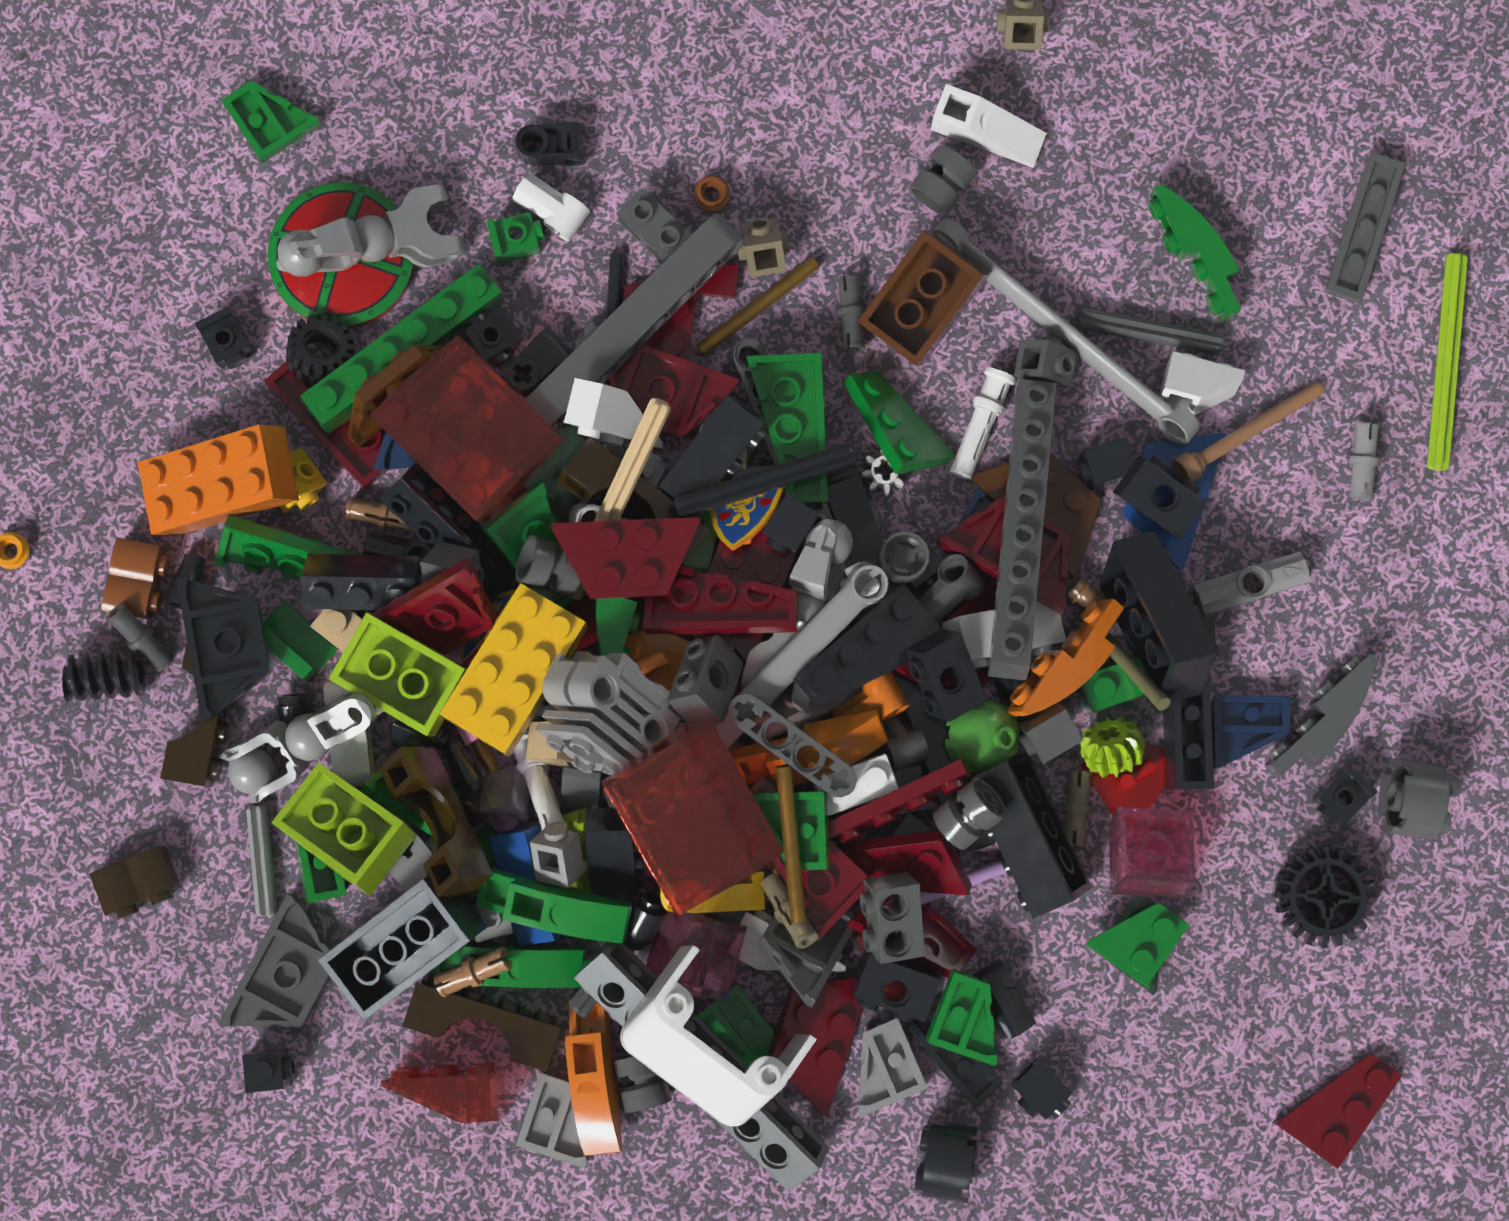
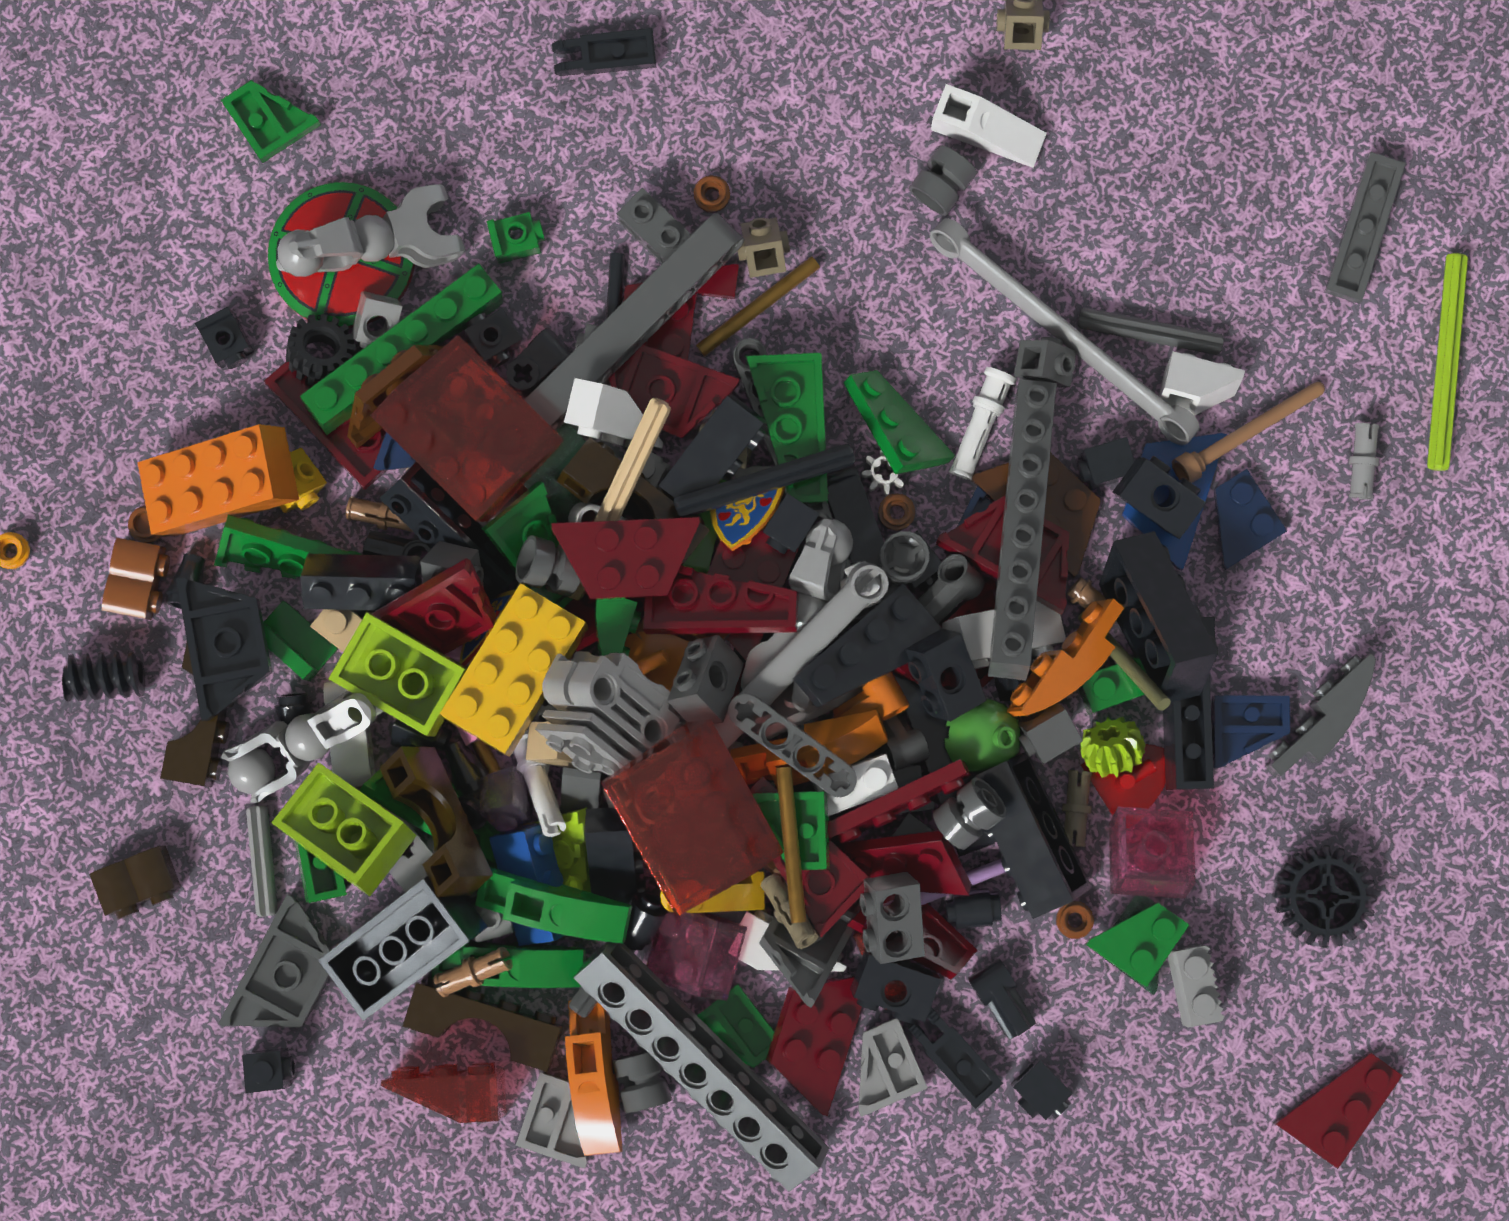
(139, 526): none -> dark orange plate
(140, 637): dark grey pin -> none
(373, 305): none -> light grey brick
(554, 144): black piece -> none
(556, 848): light grey brick -> none
(557, 211): white piece -> none
(607, 52): none -> black hinge
(662, 1044): white windscreen -> none
(850, 313): dark grey pin -> none
(896, 500): none -> dark orange plate
(923, 298): reddish brown brick -> none
(947, 1161): black brick -> none
(965, 1018): green wing -> none
(974, 911): none -> black brick
(1087, 920): none -> dark orange plate
(1192, 236): green slope -> none
(1195, 985): none -> light grey brick
(1244, 518): none -> dark blue wing
(1272, 577): light grey piece -> none
(1327, 798): black brick -> none
(1416, 799): dark grey brick -> none

